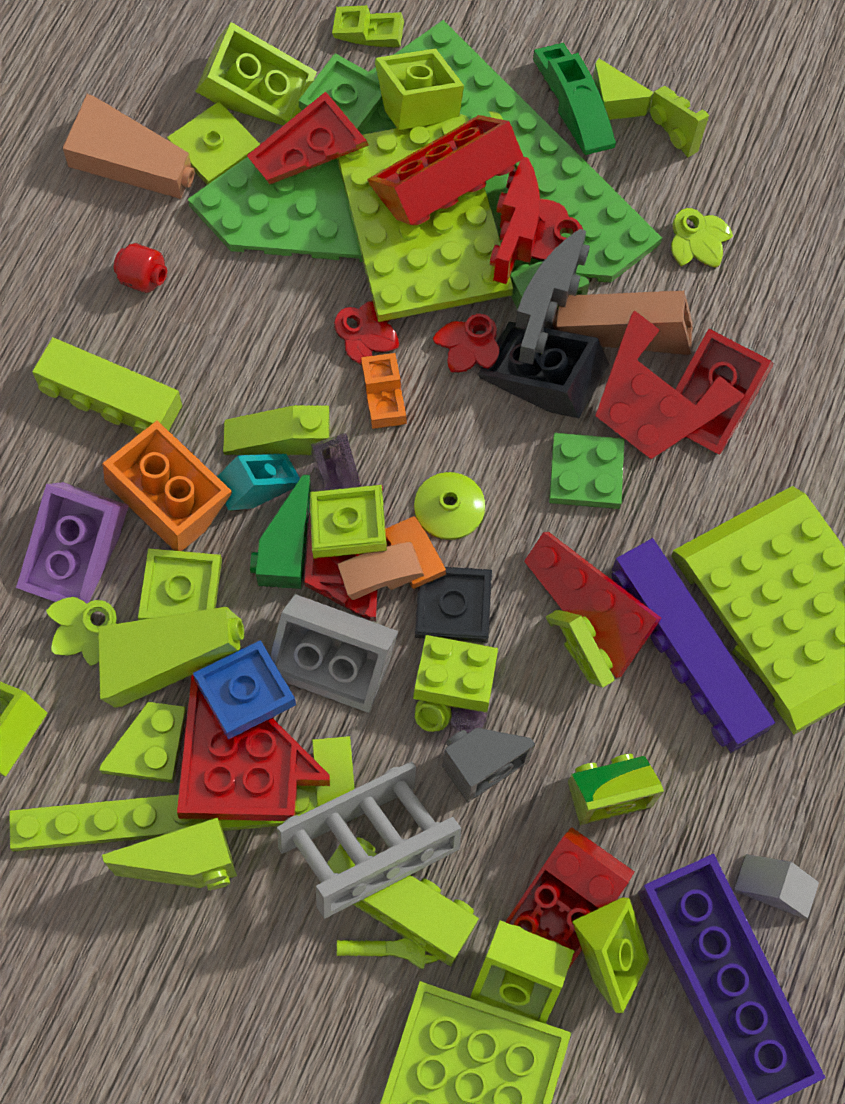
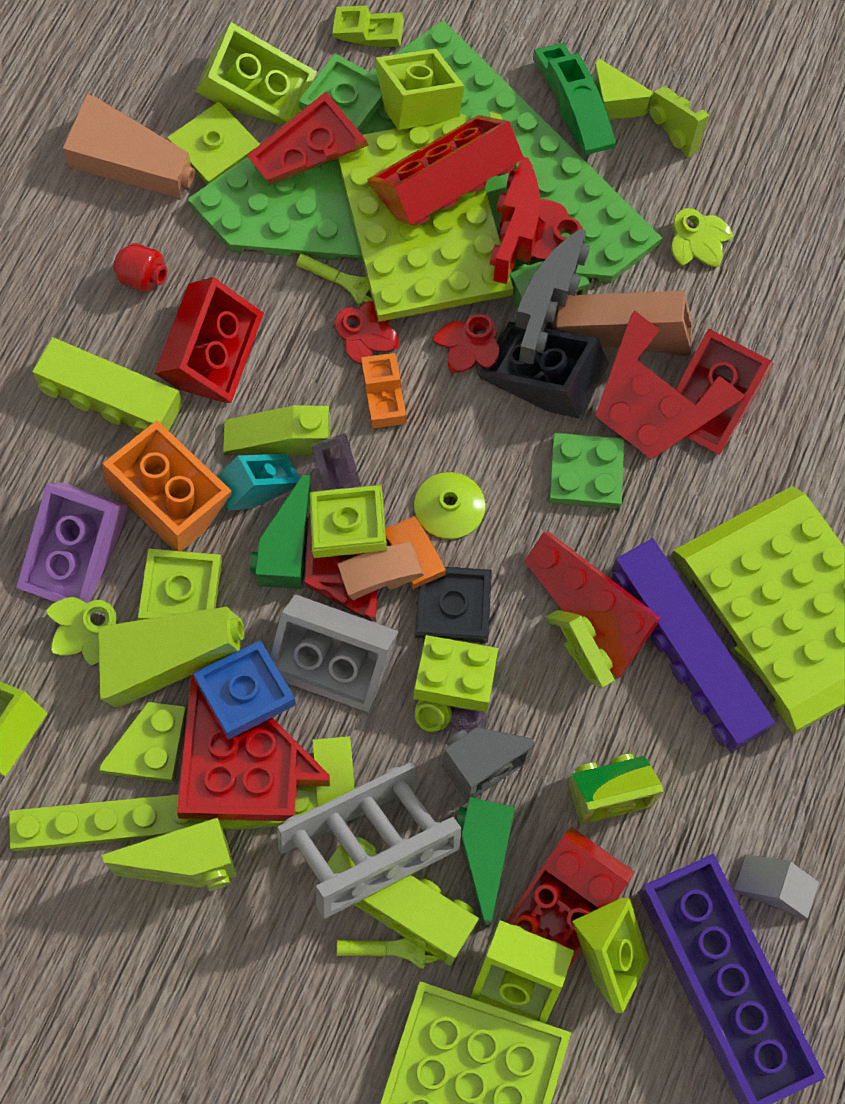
(209, 341): none -> red slope
(355, 285): none -> lime piece
(484, 846): none -> green slope

